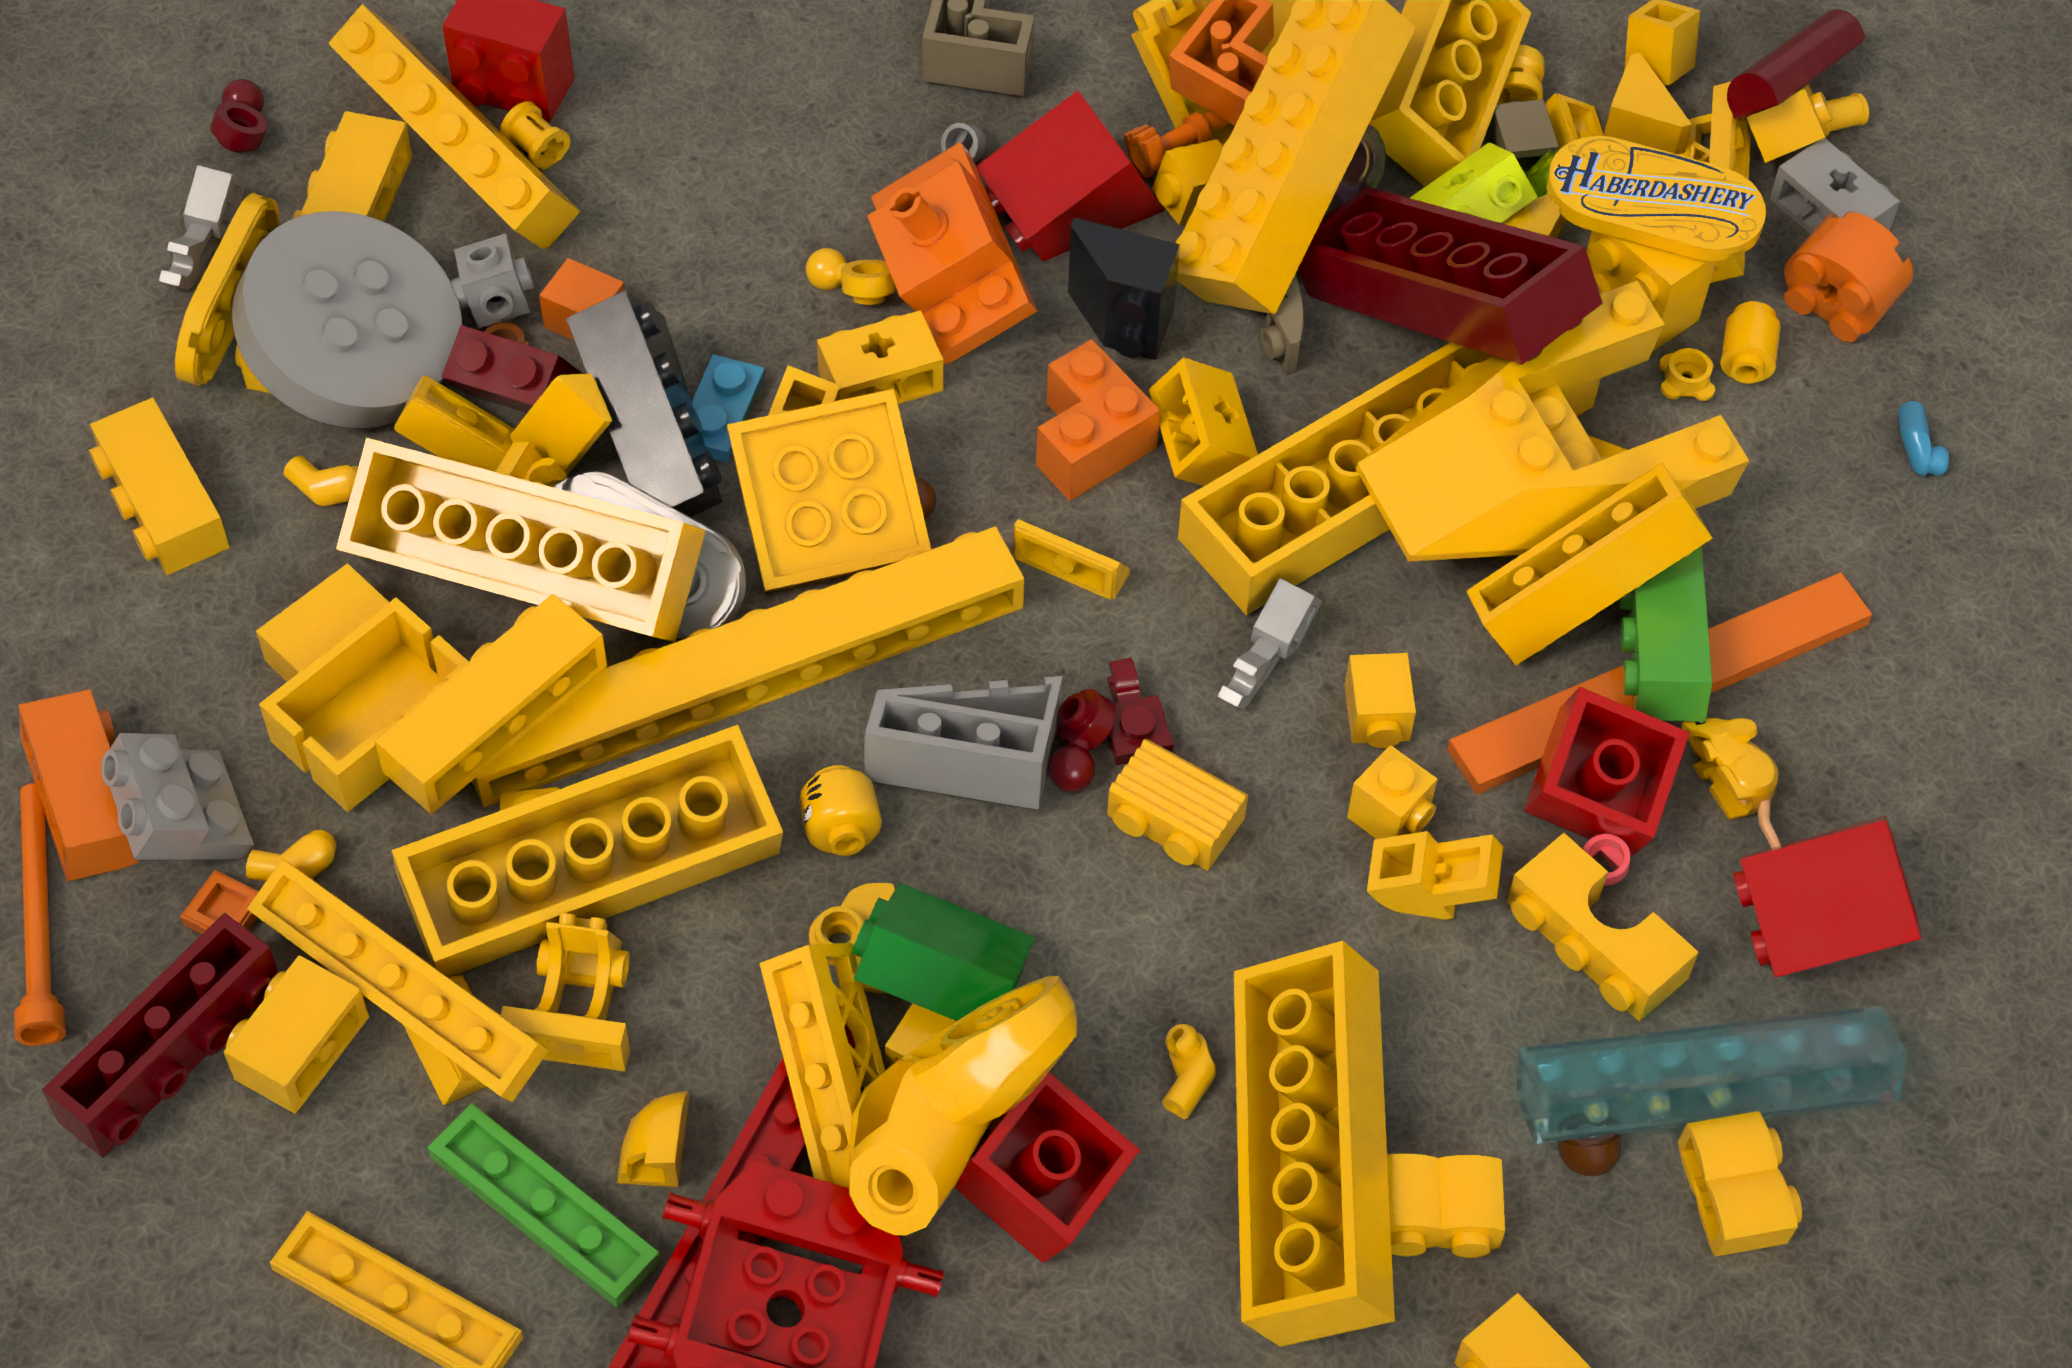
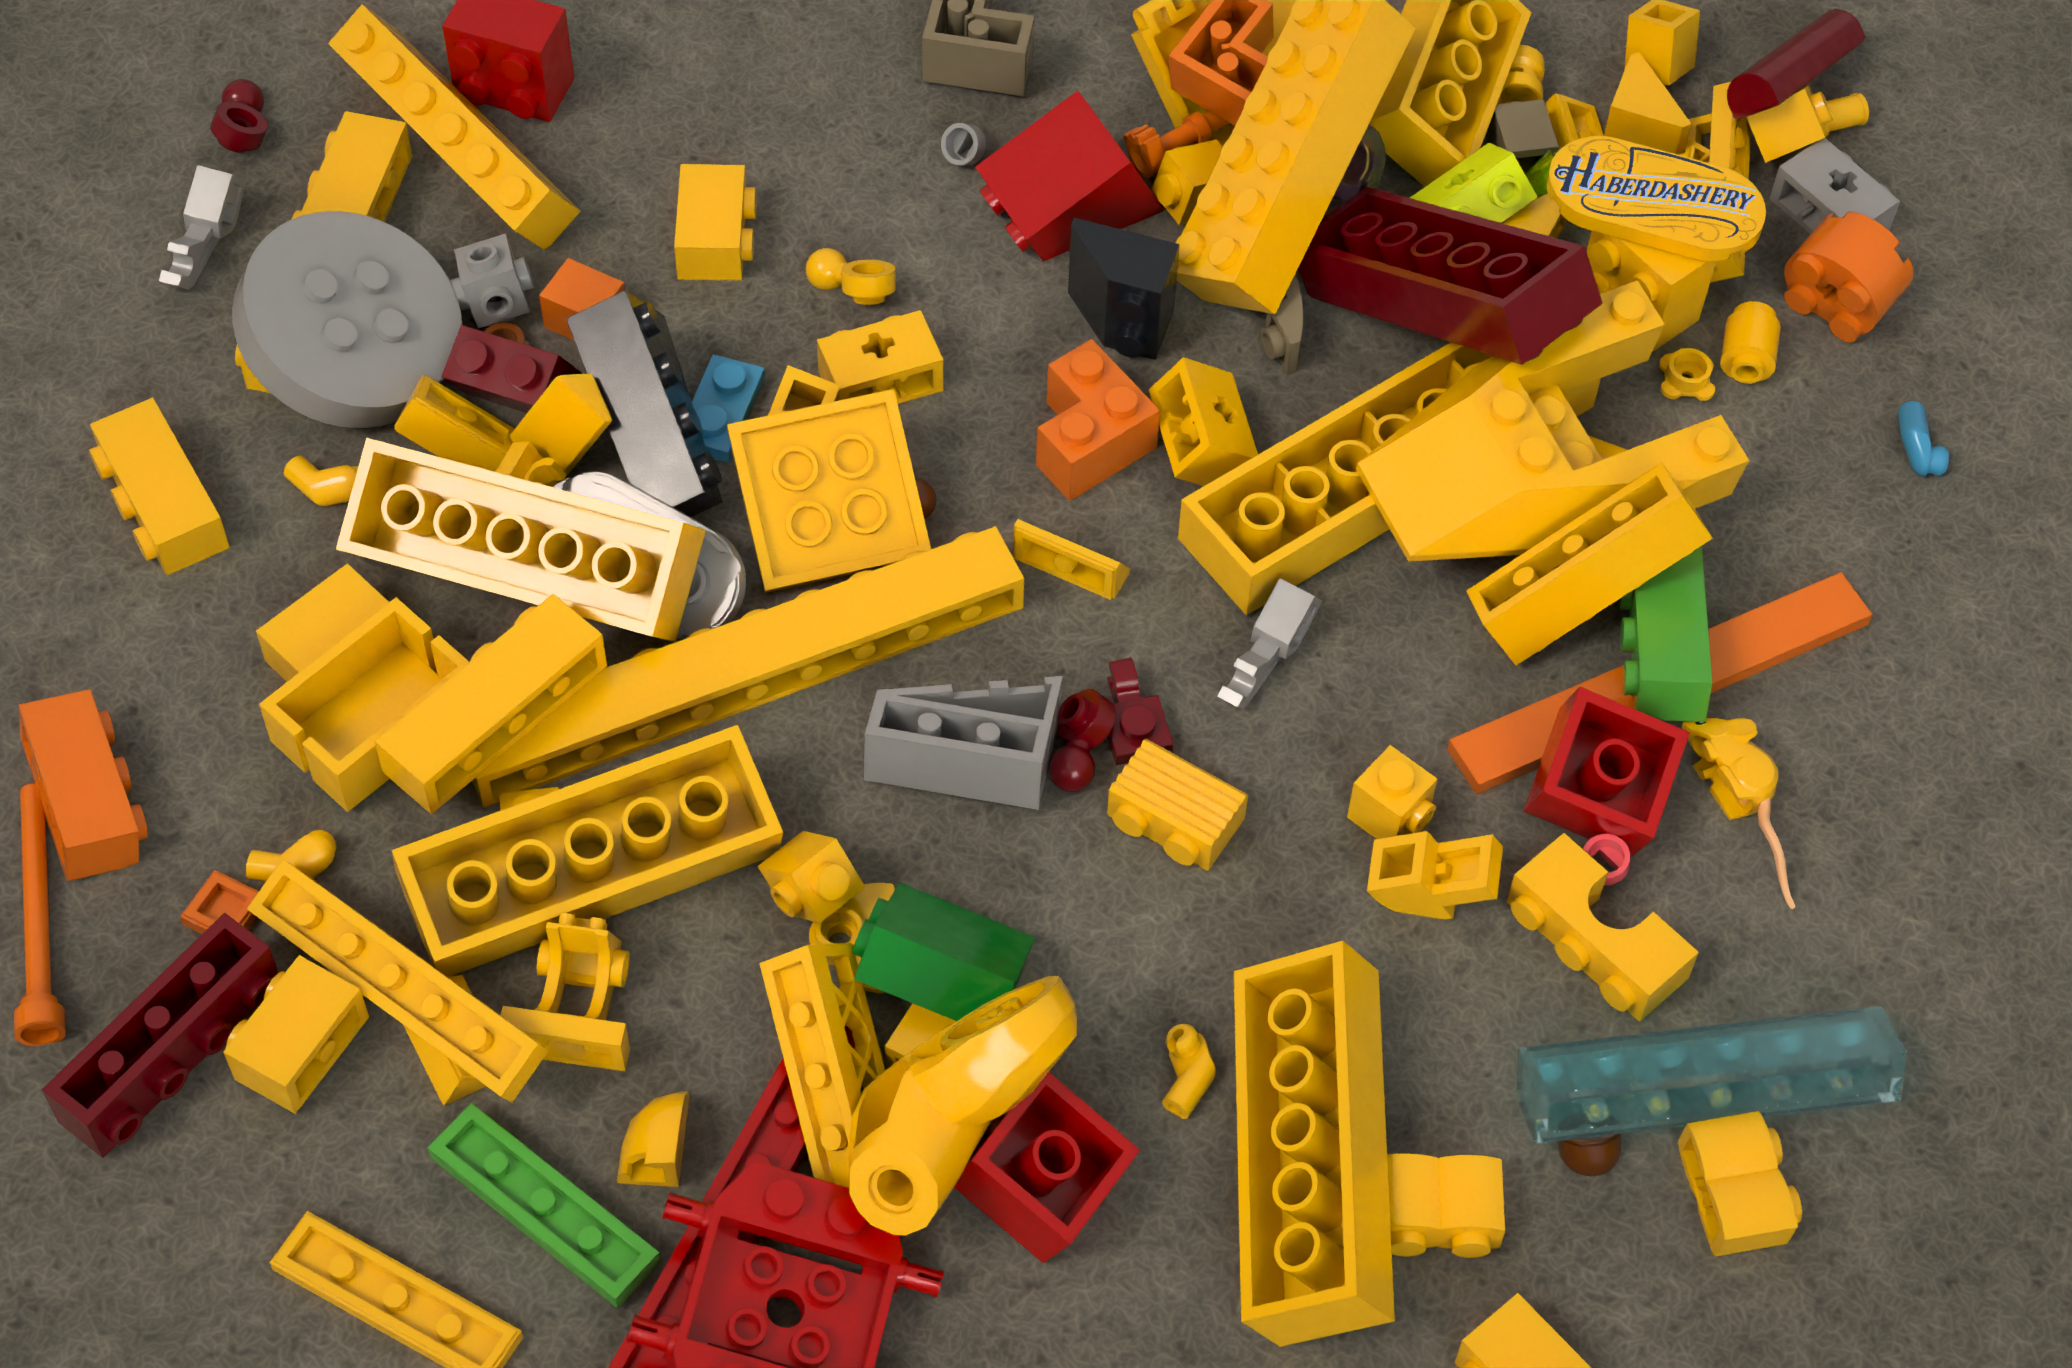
(174, 800): light grey plate -> none
(208, 319): yellow tile -> none
(535, 135): yellow bush -> none
(712, 222): none -> yellow brick
(811, 877): none -> yellow brick
(840, 808): yellow head -> none
(950, 253): orange brick -> none
(1380, 699): yellow brick -> none
(1828, 897): red slope -> none

